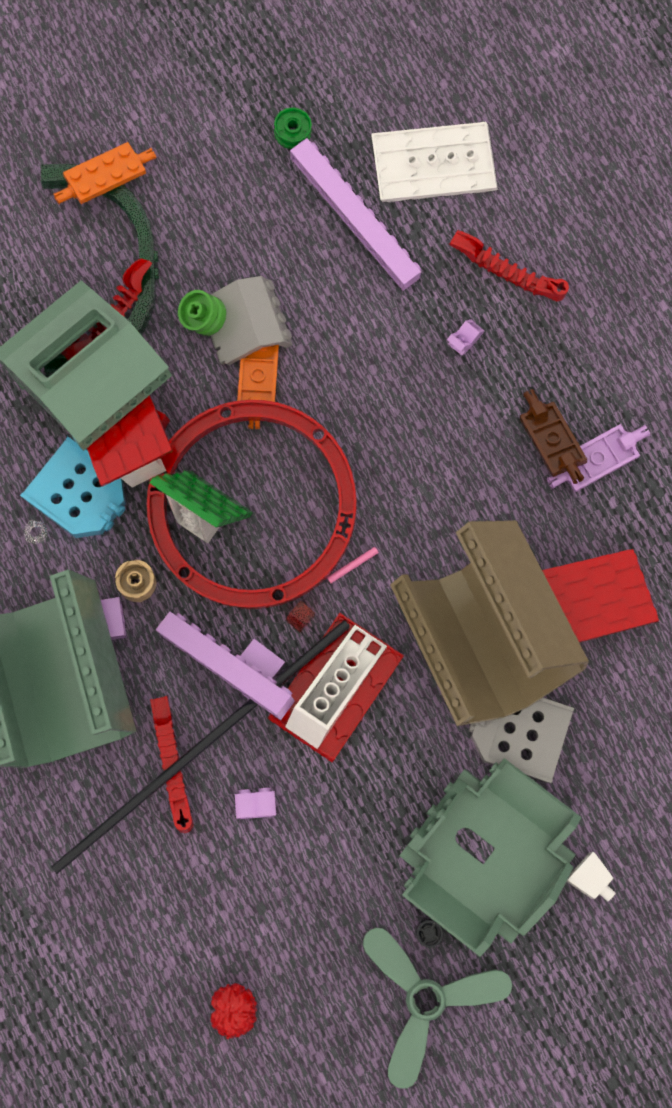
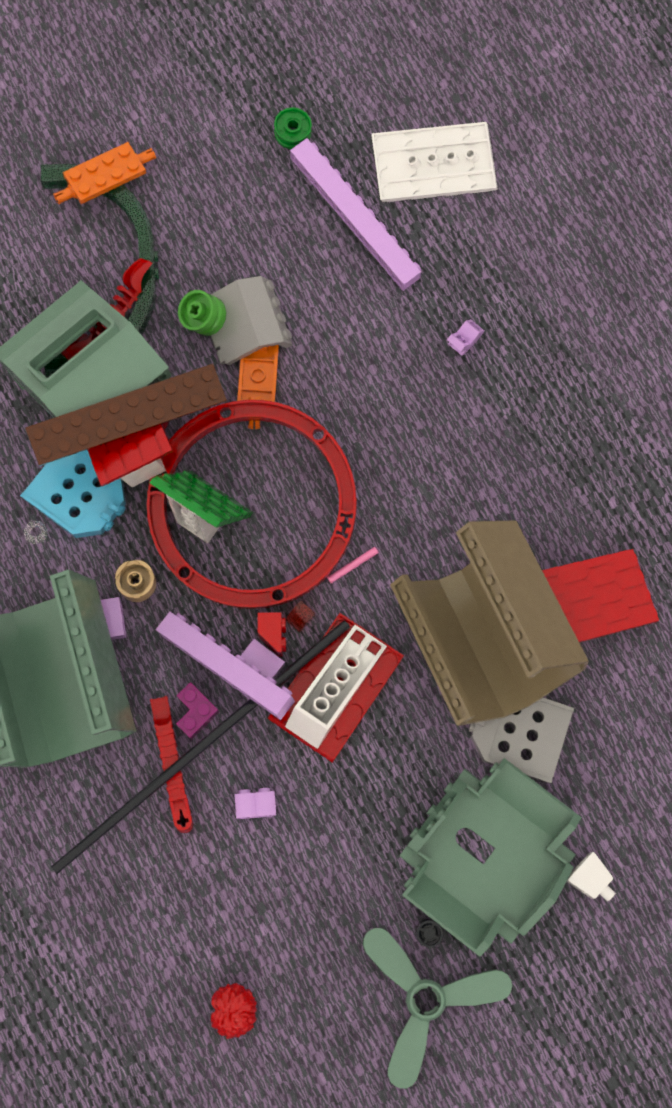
(125, 414): none -> reddish brown plate
(200, 711): none -> magenta brick
(270, 631): none -> red slope
(474, 251): red piece -> none
(553, 438): reddish brown plate -> none
(604, 456): lavender plate -> none

